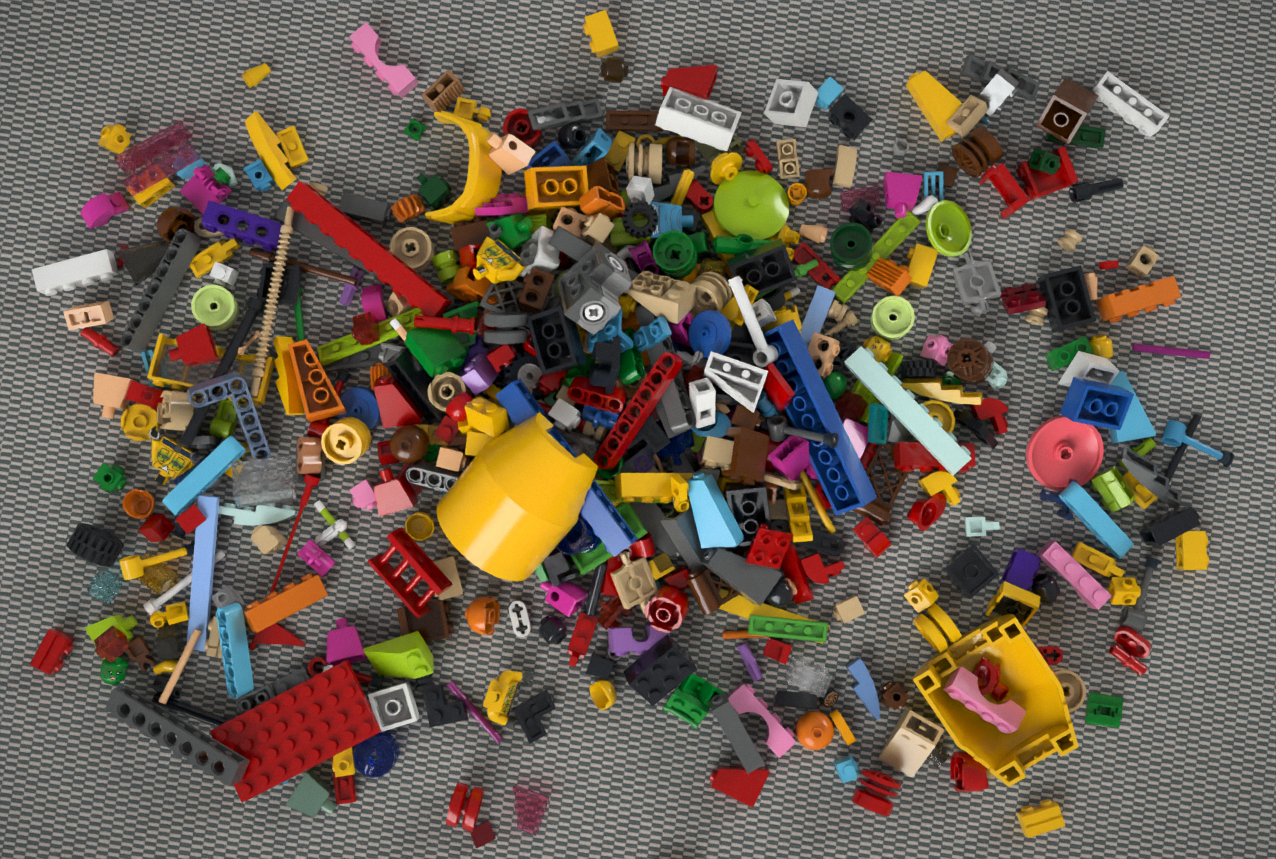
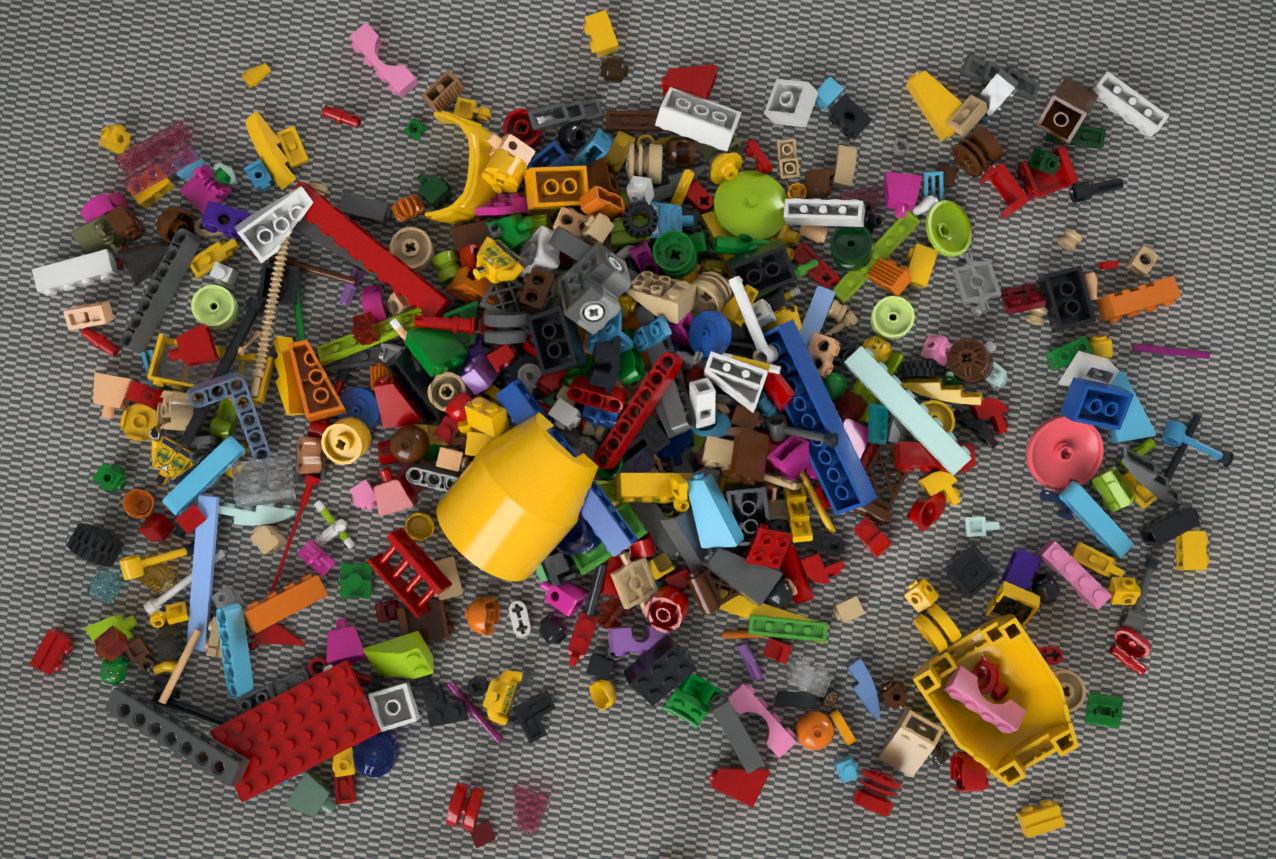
(98, 236): none -> olive hinge
(125, 223): none -> reddish brown brick
(272, 224): none -> white wedge
(341, 116): none -> red pin
(355, 580): none -> green piece
(386, 610): none -> dark red slope
(479, 683): none -> black wheel
(504, 172): none -> yellow brick
(769, 367): none -> yellow bar
(824, 212): none -> white brick

